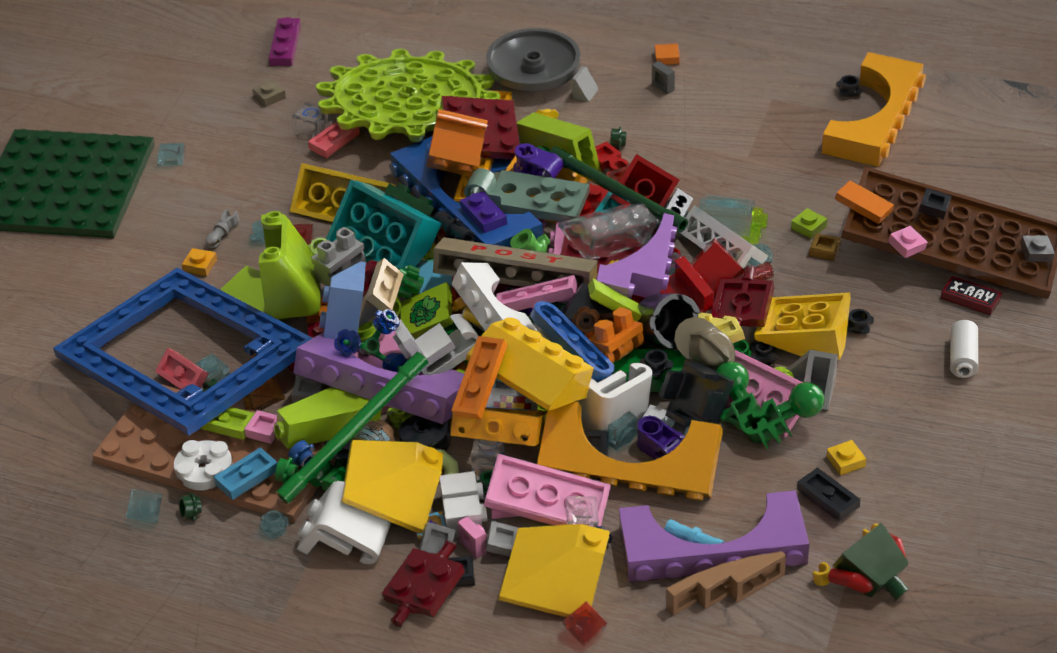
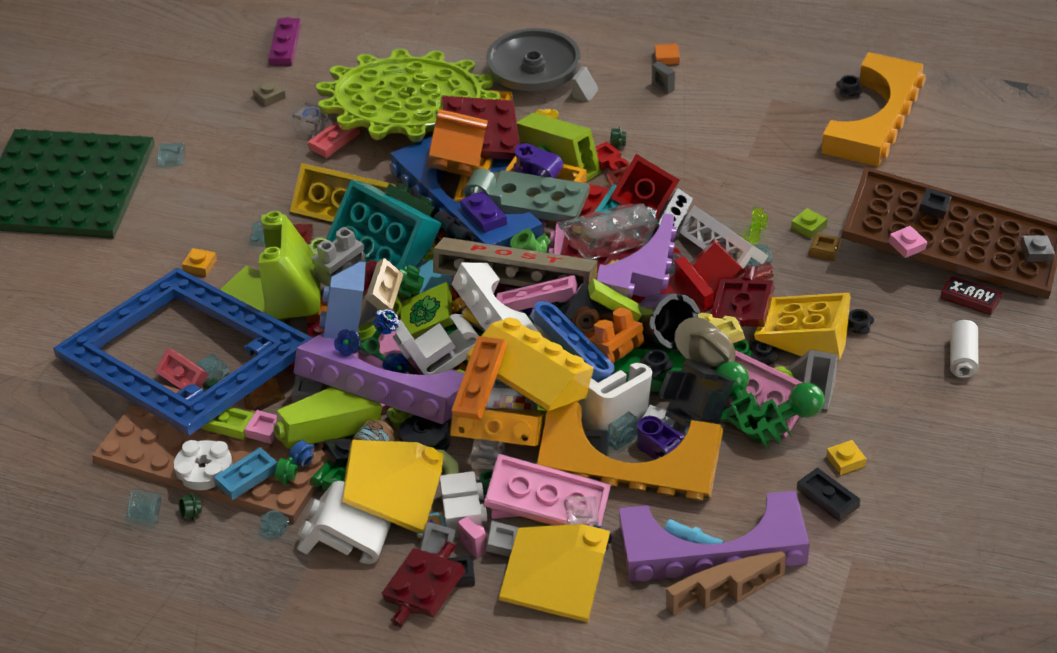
(222, 228): light grey piece -> none
(299, 480): green piece -> none
(585, 623): clear red plate -> none
(617, 188): dark green piece -> none
(727, 204): clear light blue tile -> none
(864, 202): orange tile -> none
(868, 565): dark green torso -> none

